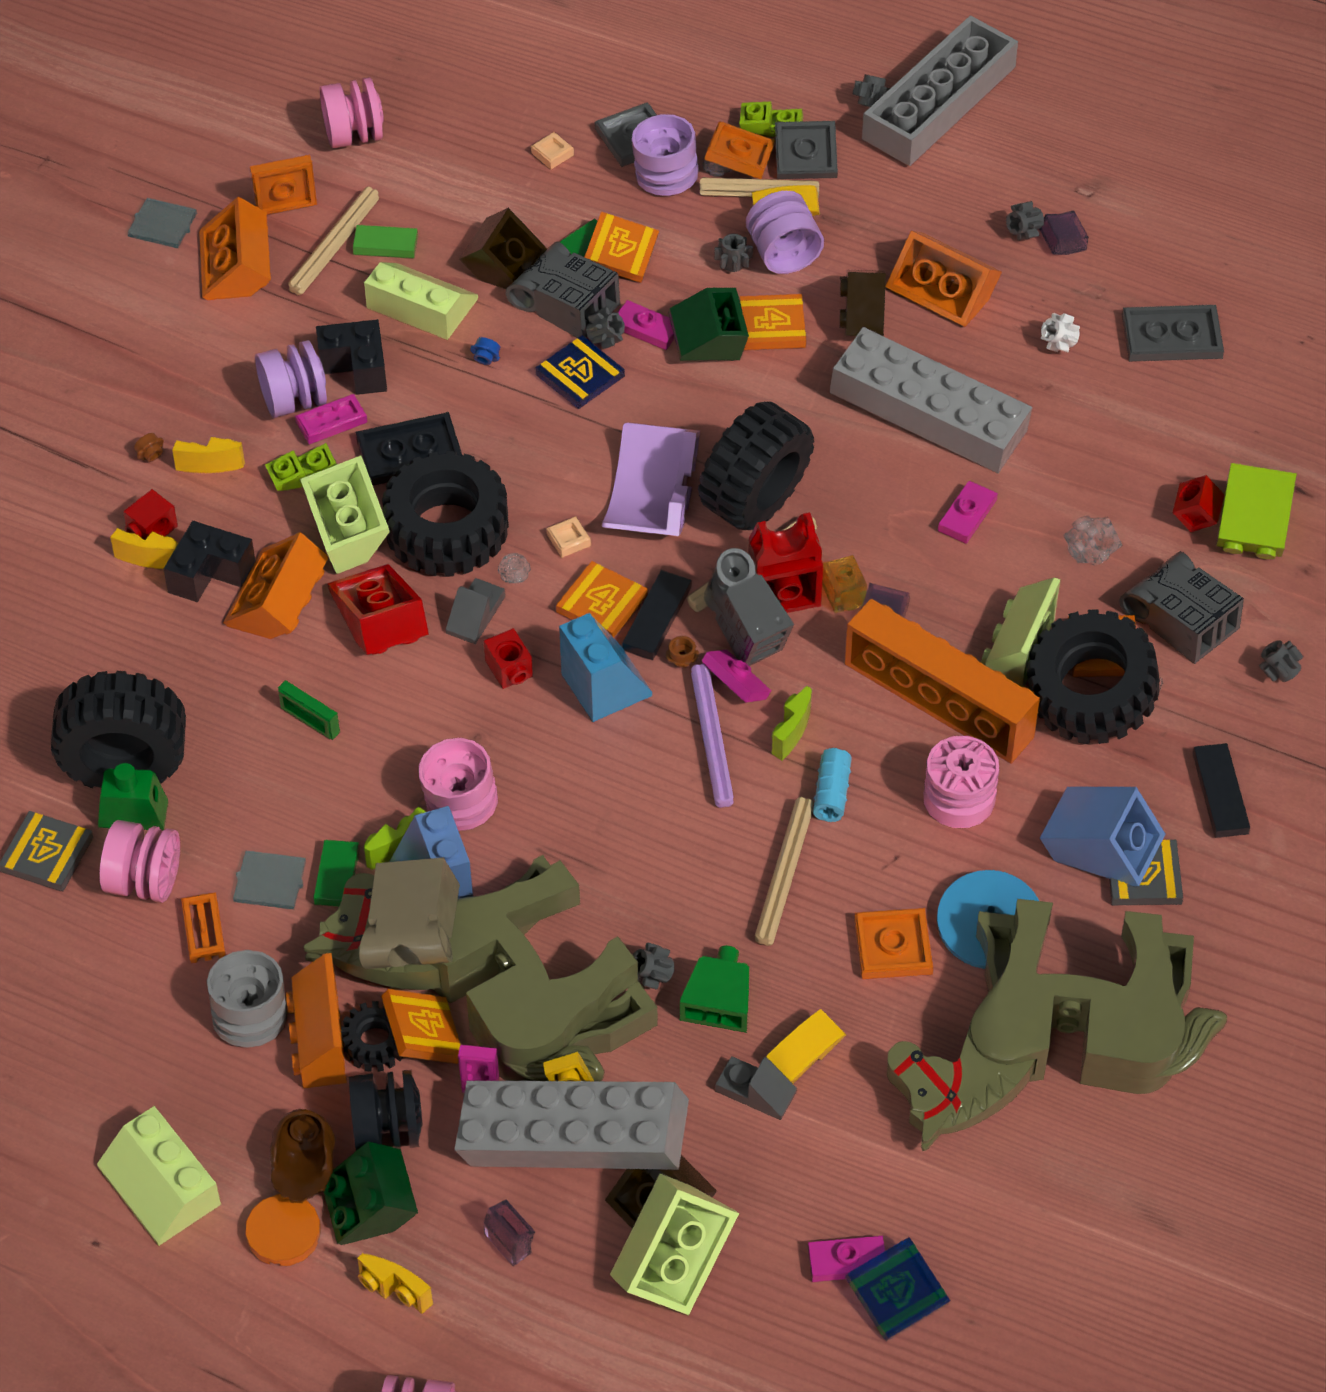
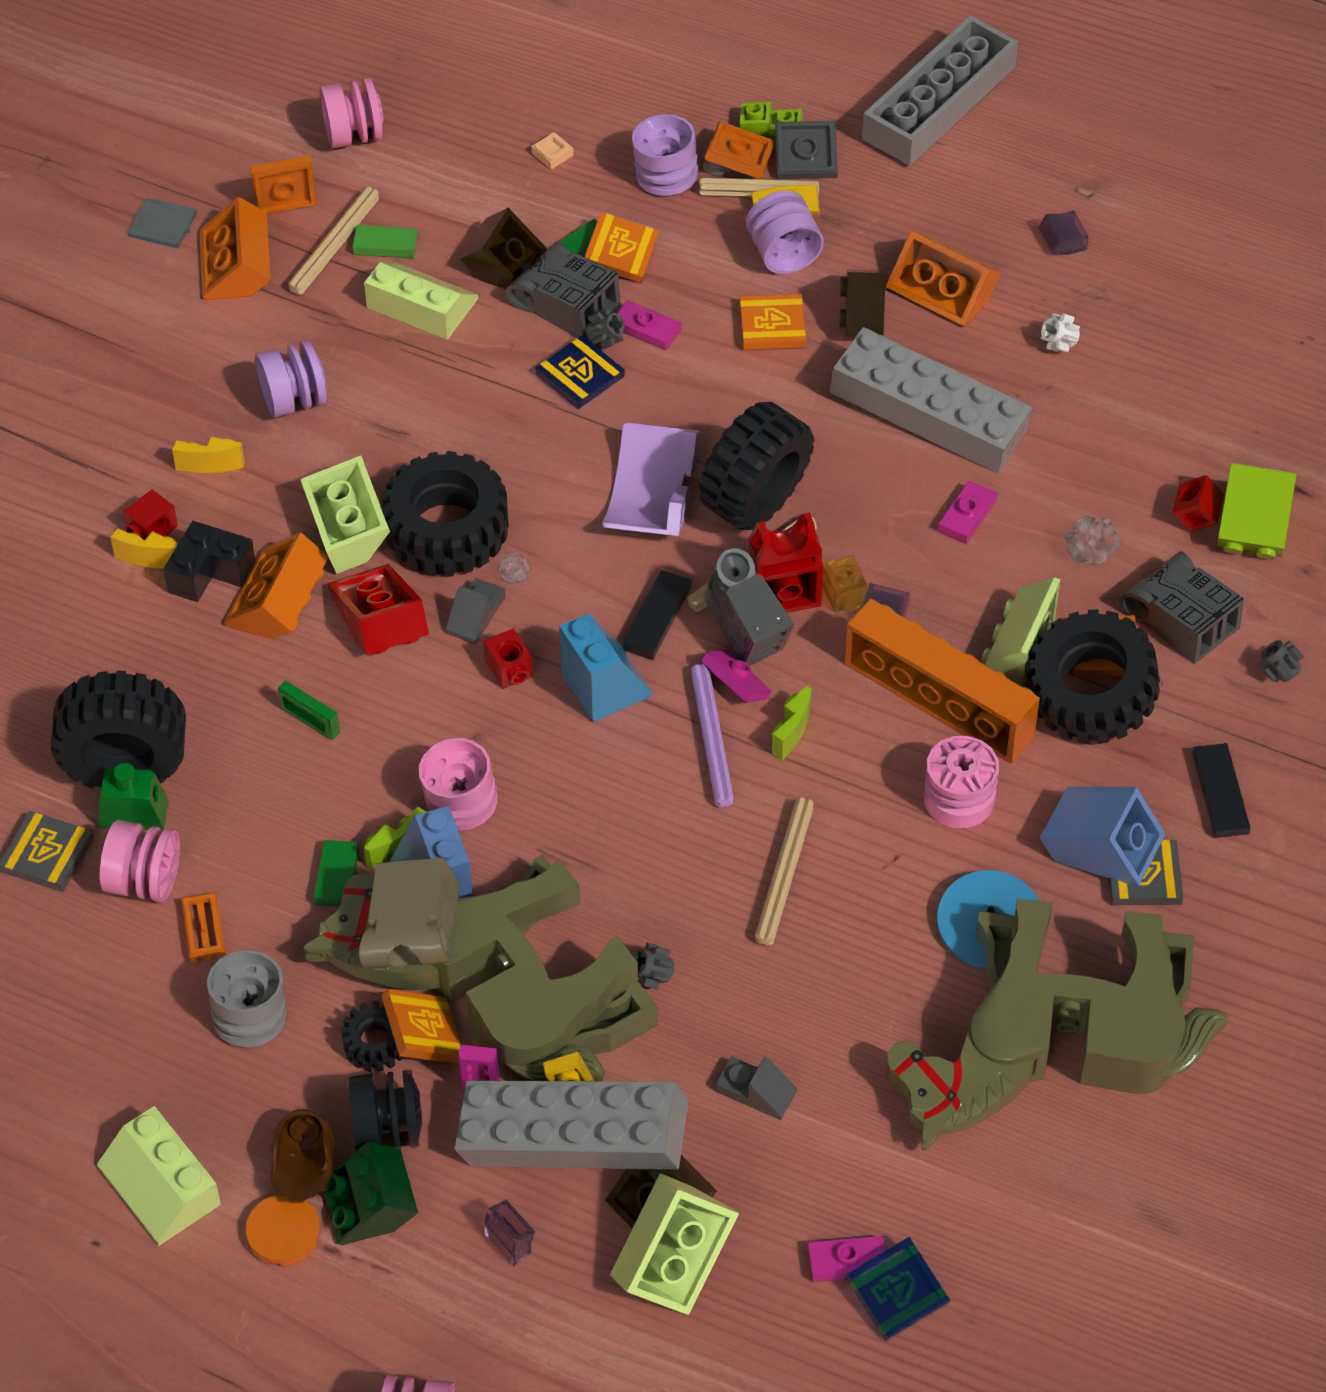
(149, 447): dark orange plate -> none
(269, 880): clear light blue piece -> none
(289, 468): lime slope -> none
(317, 1025): orange slope -> none
(331, 419): dark pink plate -> none
(355, 349): black brick -> none
(388, 1277): yellow slope -> none
(396, 444): black tile -> none
(485, 351): blue plate -> none
(568, 537): light nougat tile -> none
(603, 595): orange tile -> none
(618, 130): dark grey tile -> none
(679, 645): dark orange plate -> none
(709, 325): dark green slope -> none
(718, 992): green torso -> none
(733, 252): dark grey gear -> none
(806, 1045): yellow slope -> none
(832, 785): medium azure axle -> none
(869, 90): dark grey gear -> none
(893, 943): orange tile -> none
(1025, 220): dark grey gear -> none
(1172, 333): dark grey tile -> none

